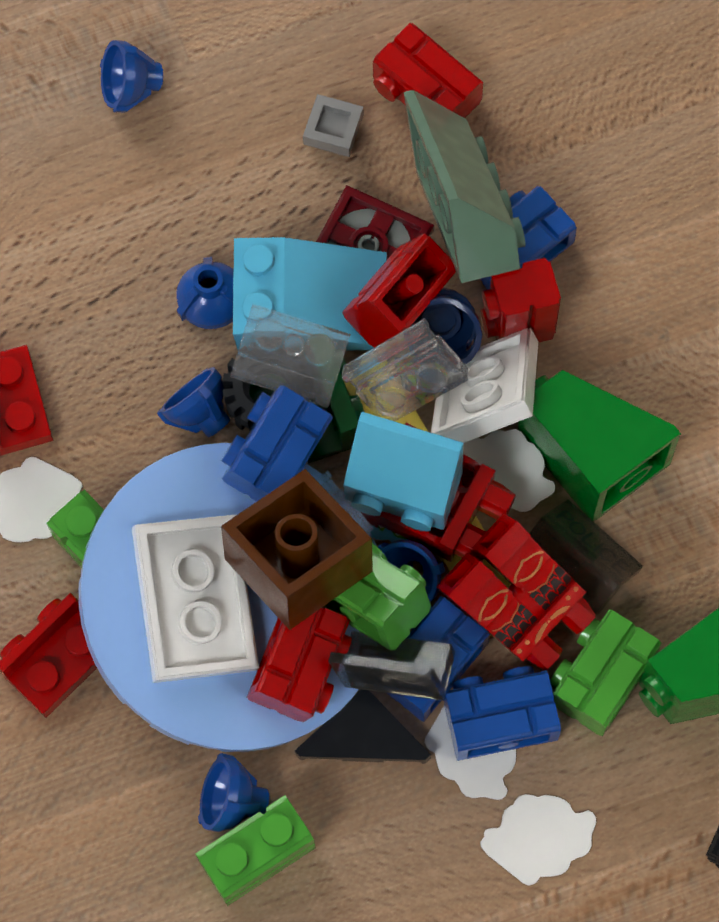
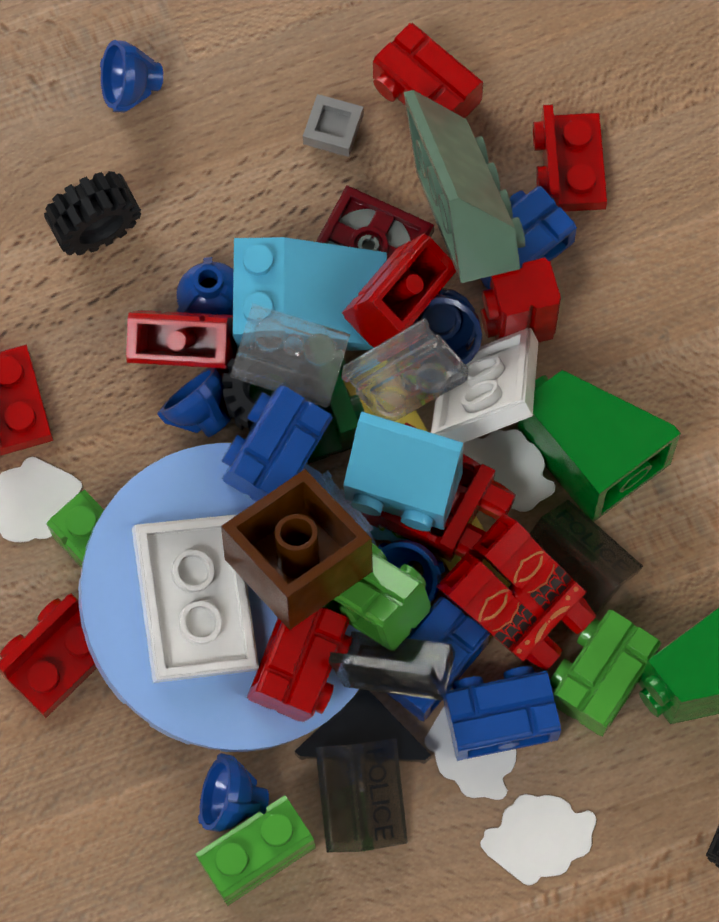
(92, 213): none -> black tyre
(180, 339): none -> red brick
(361, 796): none -> clear smoke panel
(572, 159): none -> red bracket

